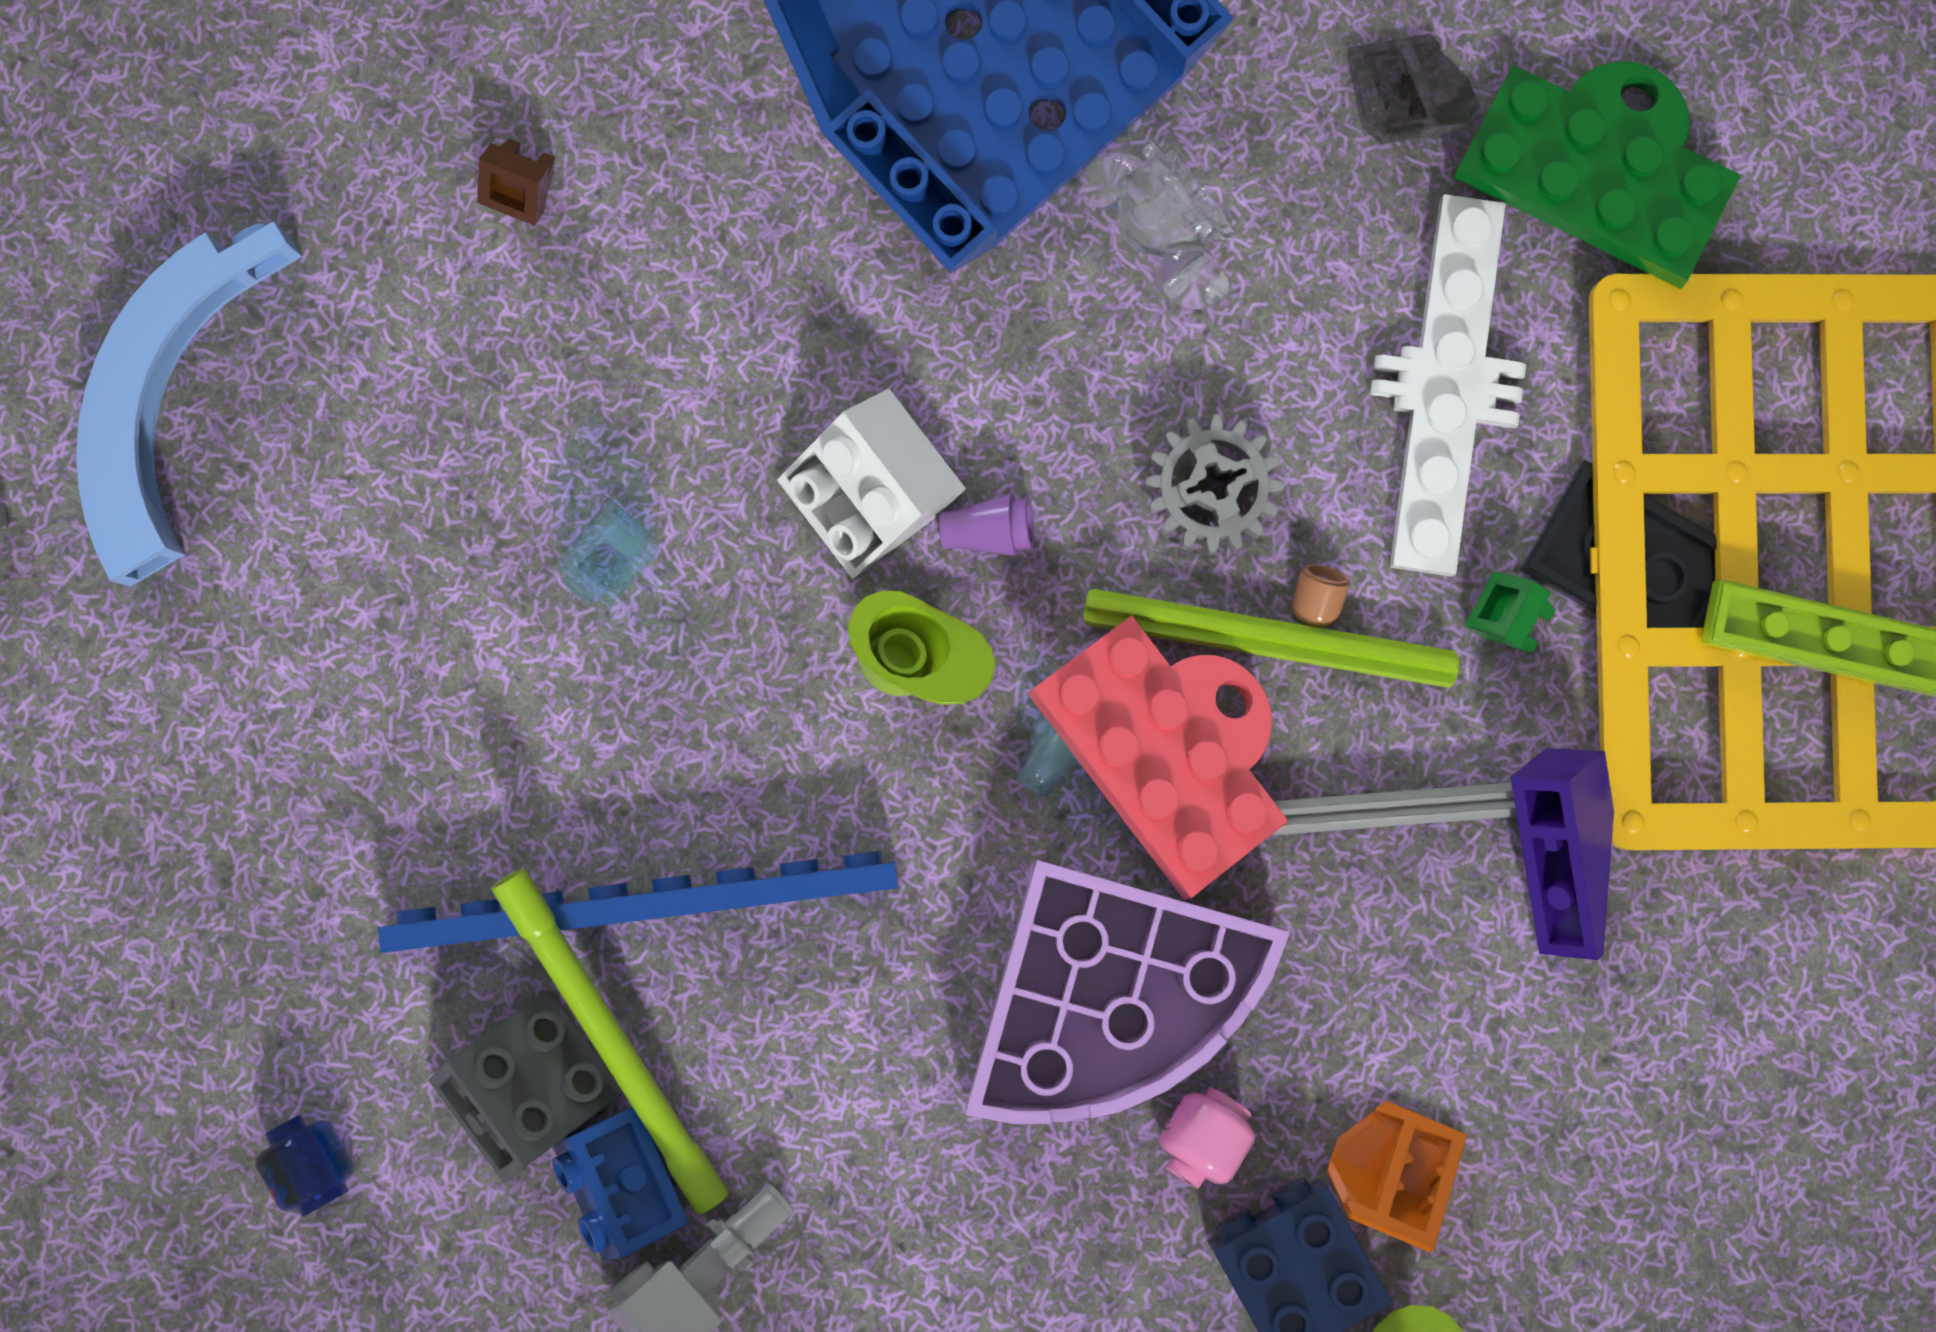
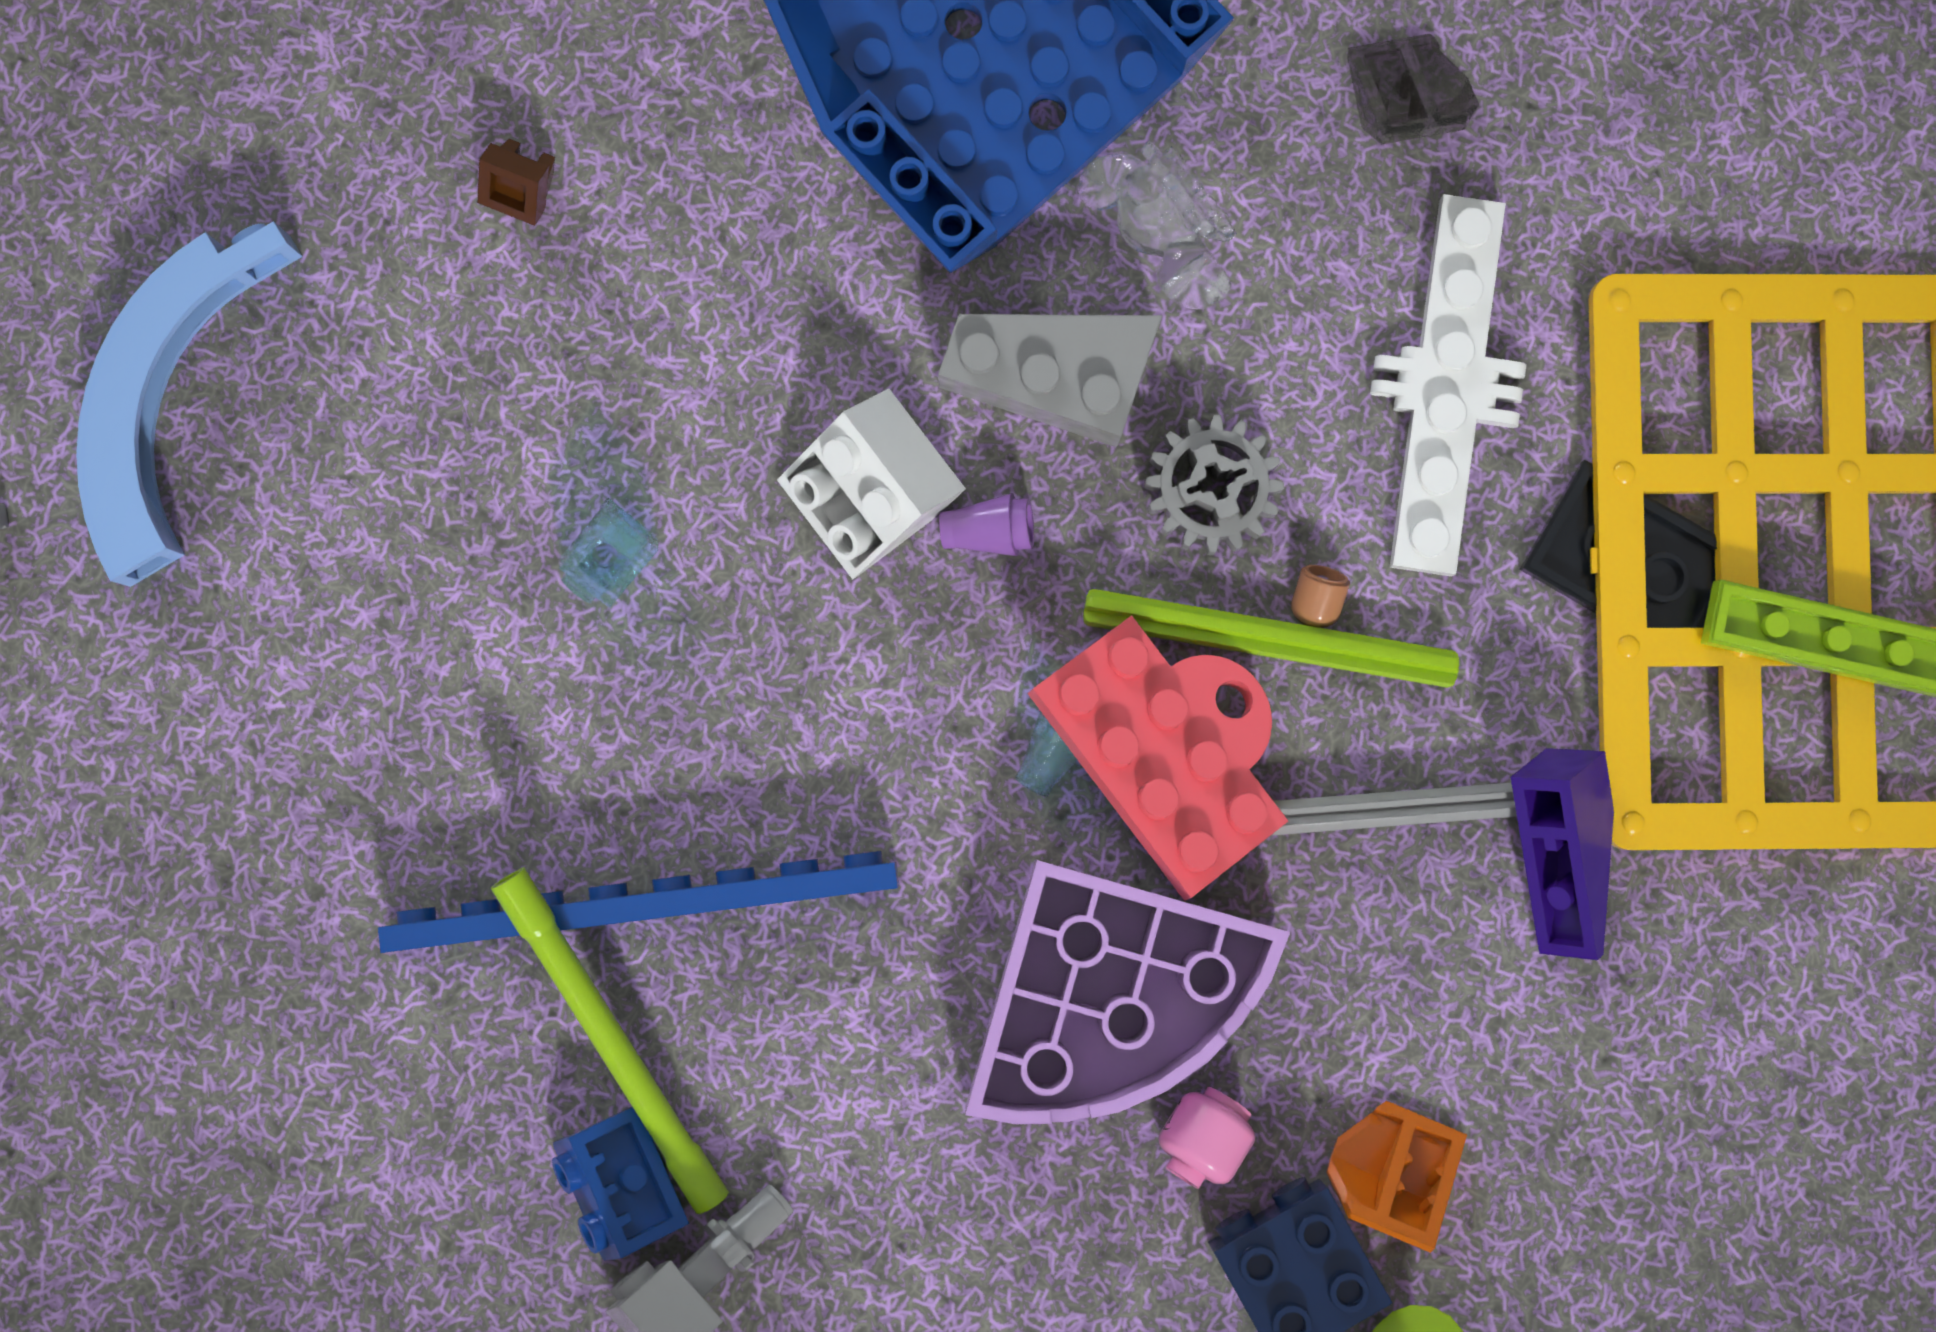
(304, 1165): clear blue head -> none
(525, 1085): dark grey bracket -> none
(919, 650): lime piece -> none
(1052, 367): none -> light grey wedge
(1509, 611): green tile -> none
(1603, 167): green plate -> none

